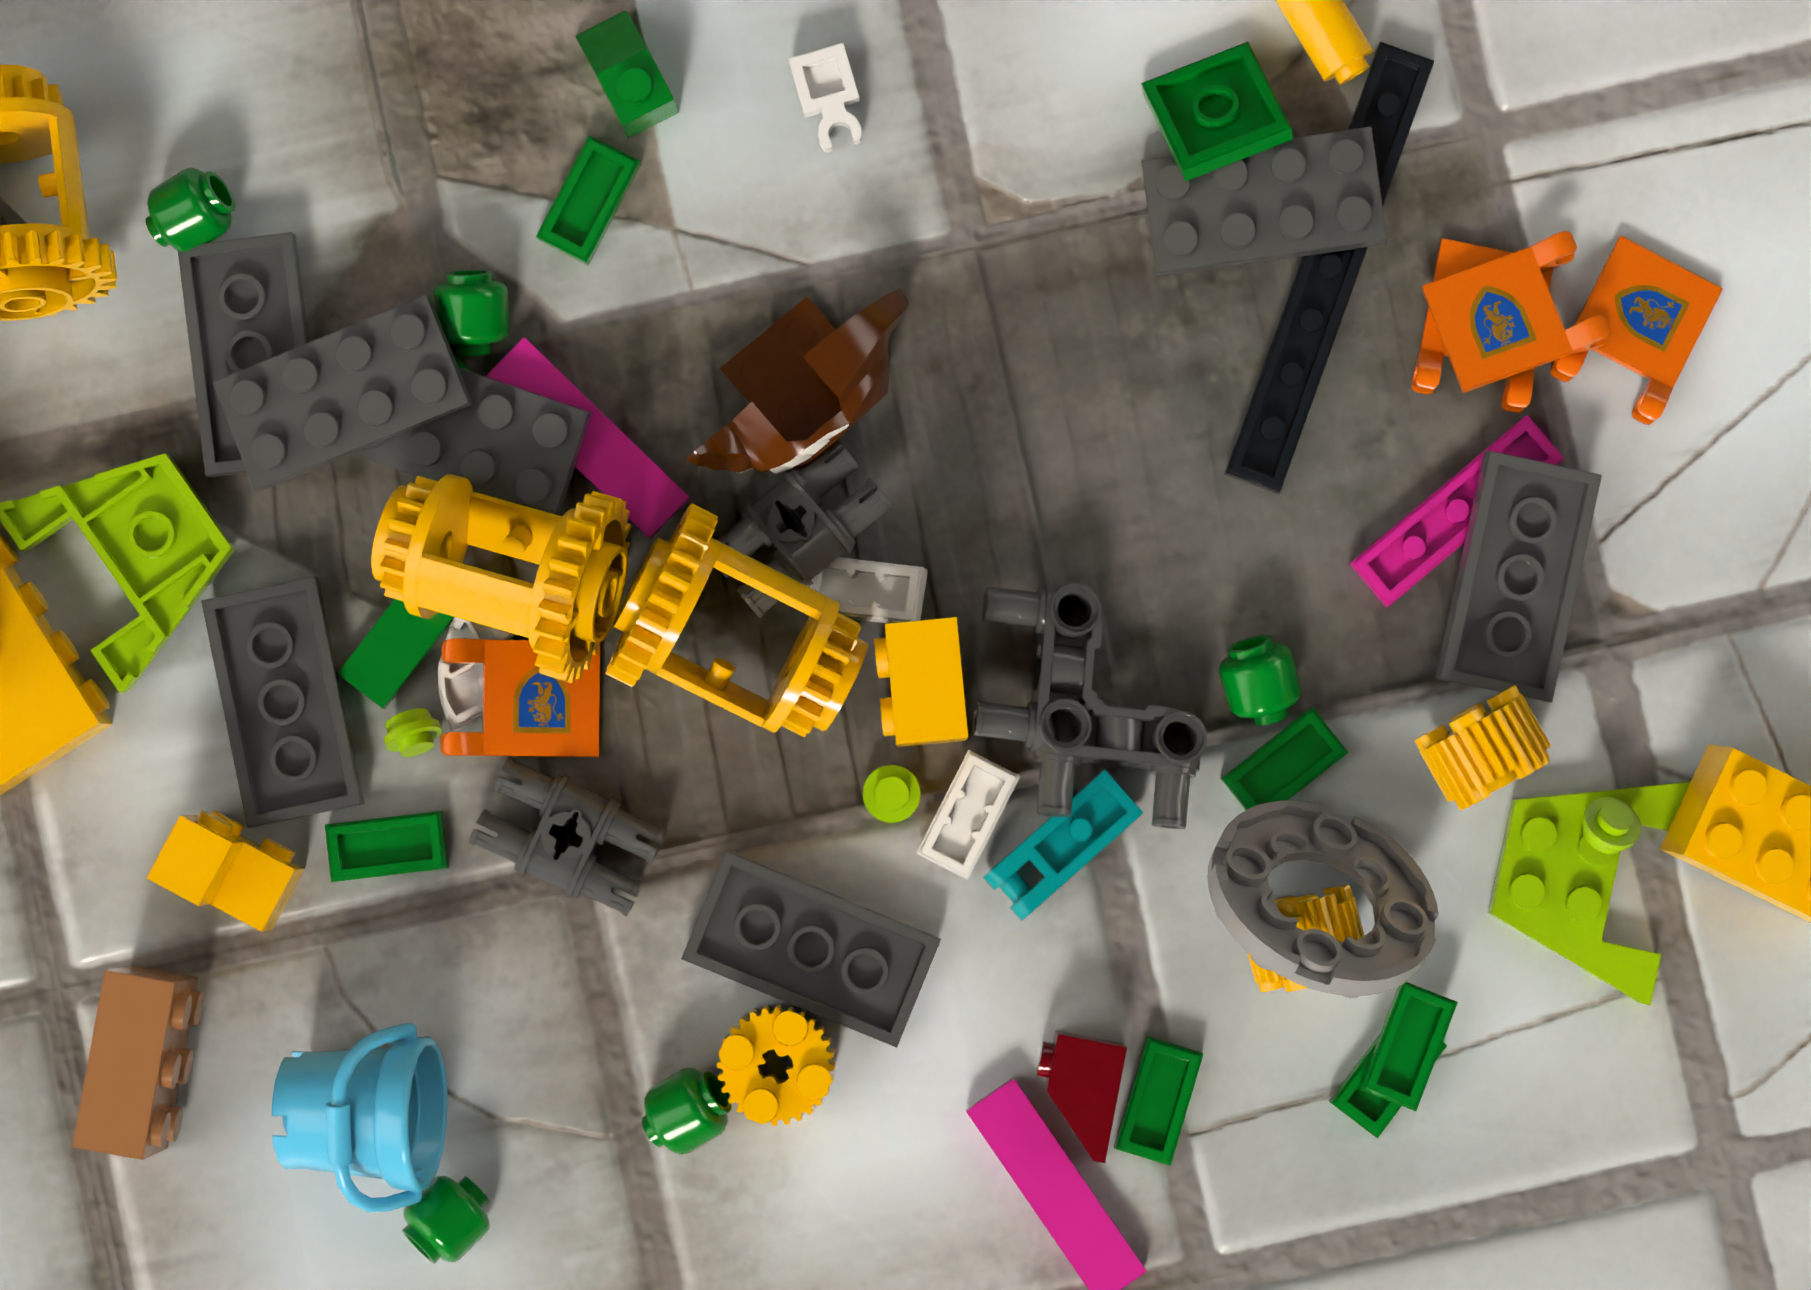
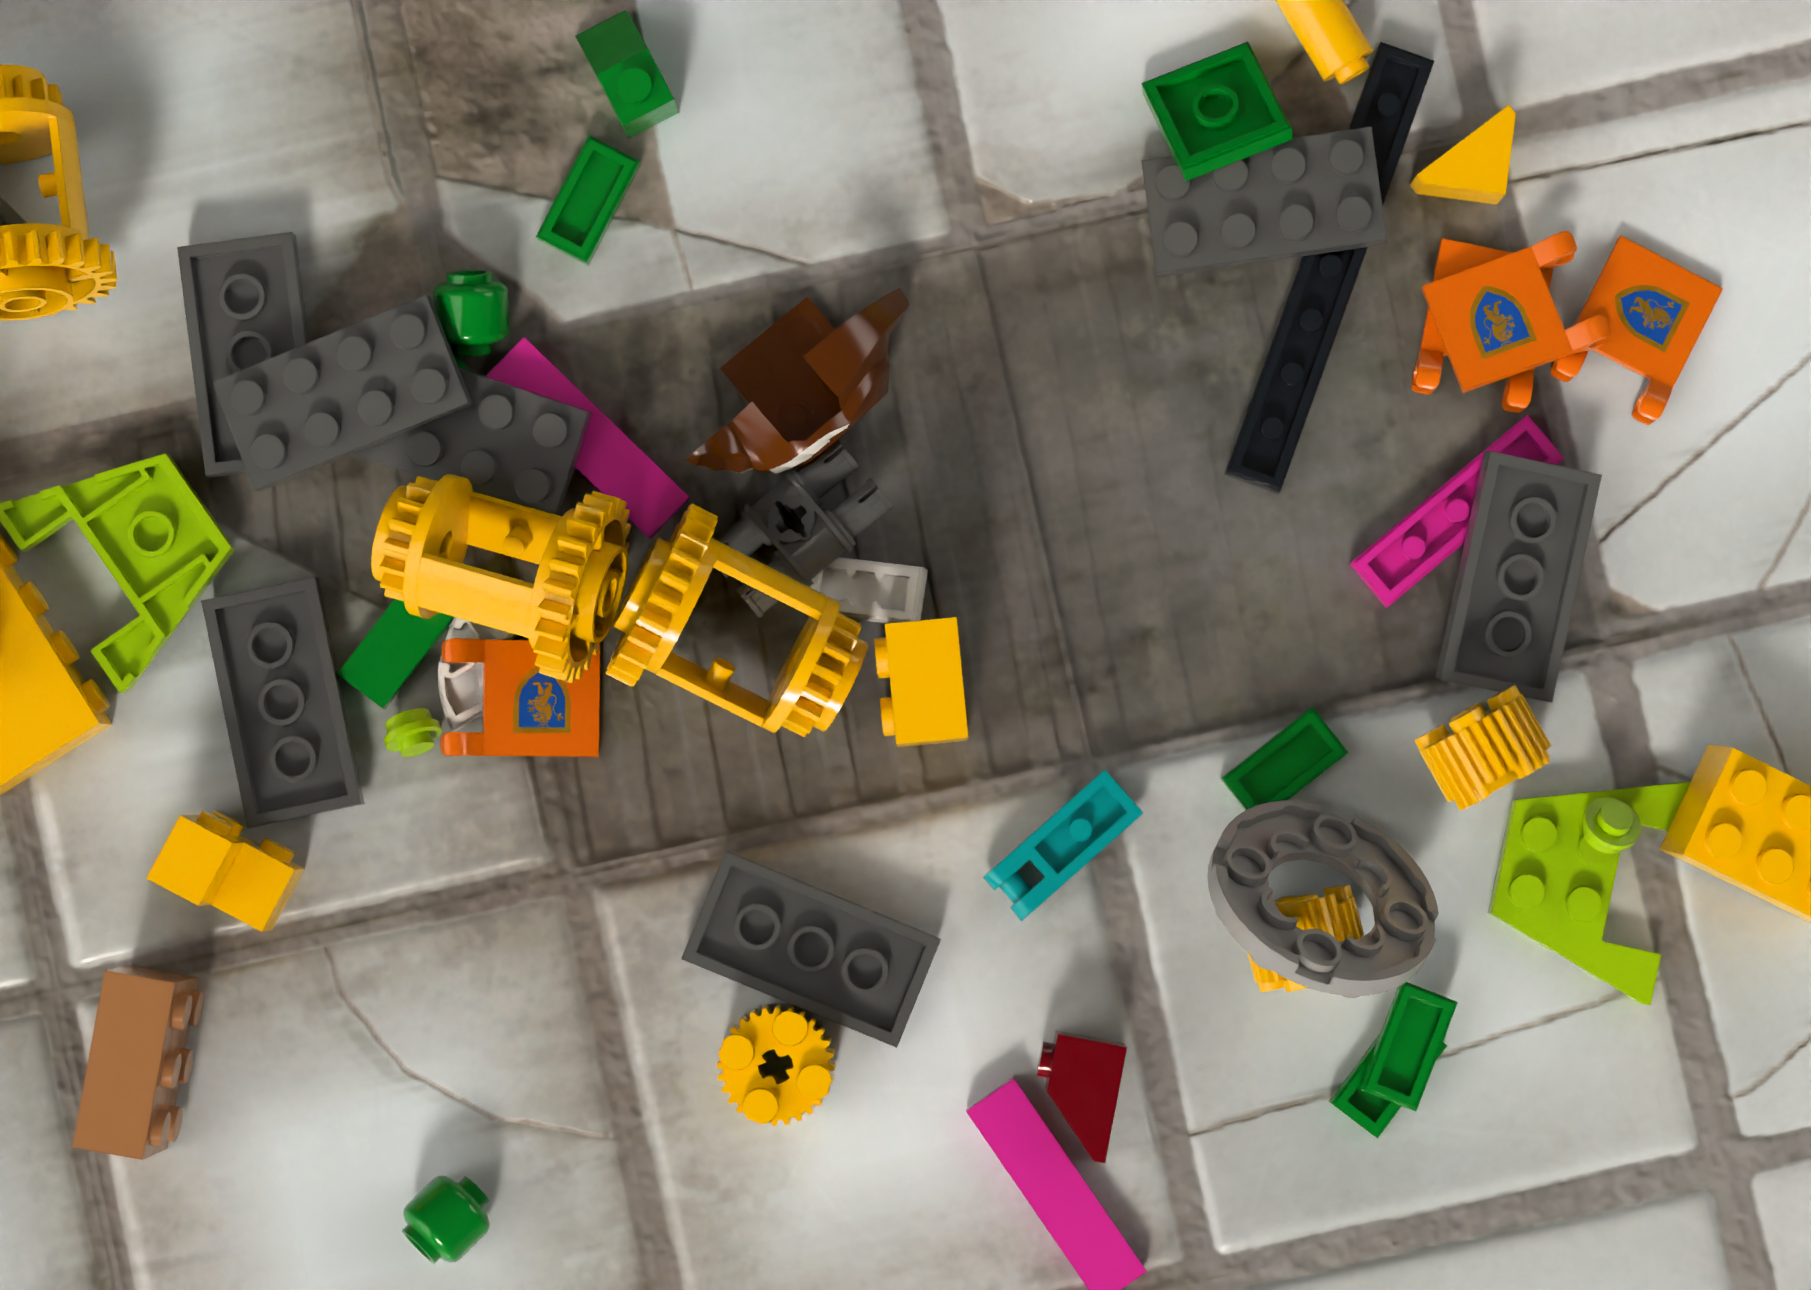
(189, 209): green head -> none
(366, 1114): medium azure piece -> none
(386, 846): green tile -> none
(538, 850): dark grey pin -> none
(686, 1111): green head -> none
(826, 87): white plate -> none
(891, 793): lime plate -> none
(968, 814): white plate -> none
(1065, 687): dark grey pin -> none
(1158, 1100): green tile -> none
(1260, 679): green head -> none
(1475, 166): none -> yellow slope

